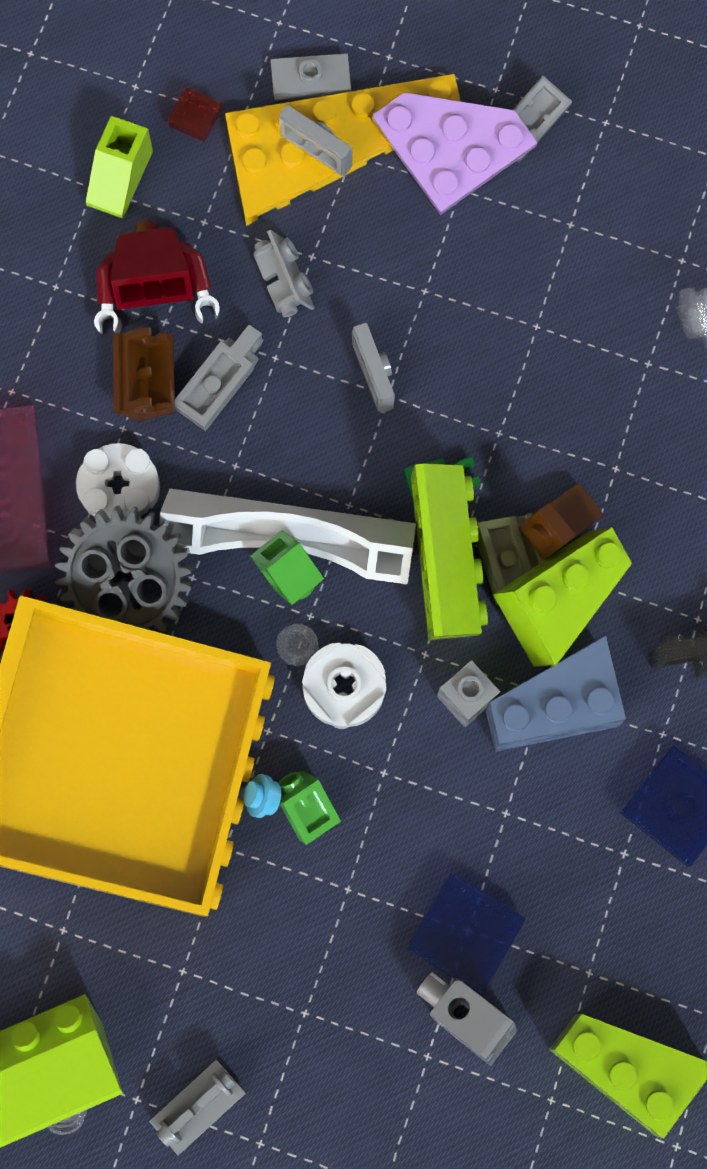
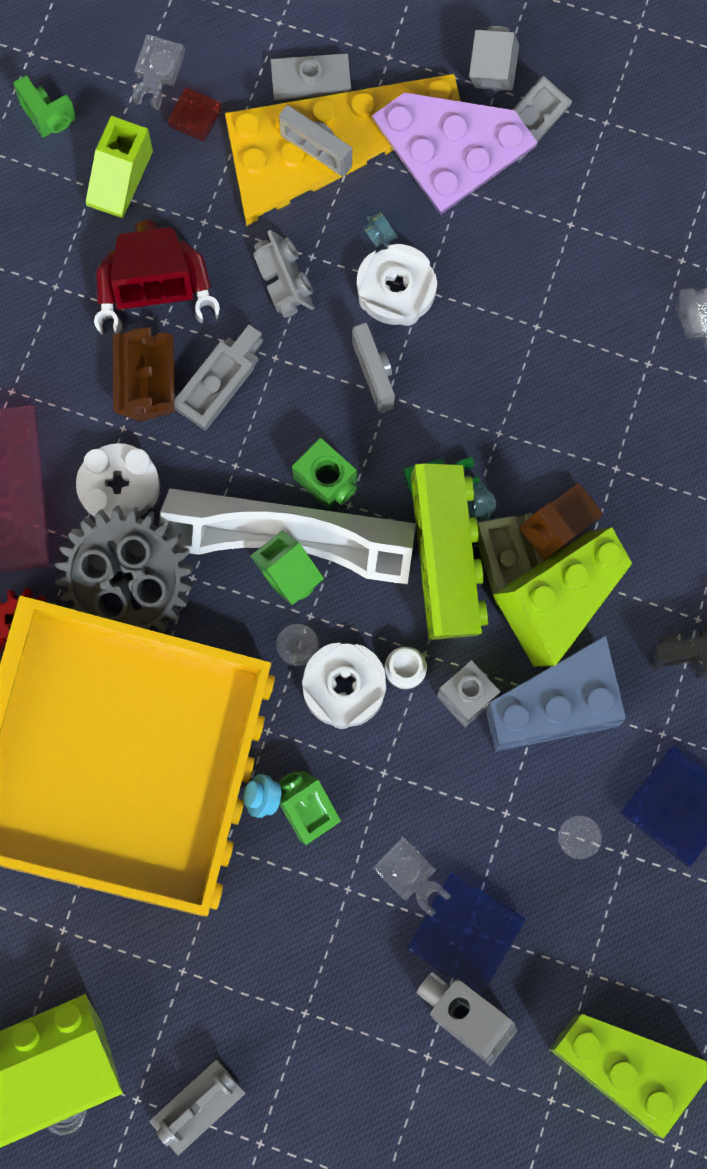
(45, 115): none -> bright green bracket
(157, 65): none -> clear plate
(321, 458): none -> bright green brick
(380, 230): none -> clear light blue plate
(401, 306): none -> white plate
(405, 667): none -> white plate
(408, 873): none -> clear plate
(483, 504): none -> clear light blue plate
(494, 58): none -> light grey brick
(579, 837): none -> clear plate

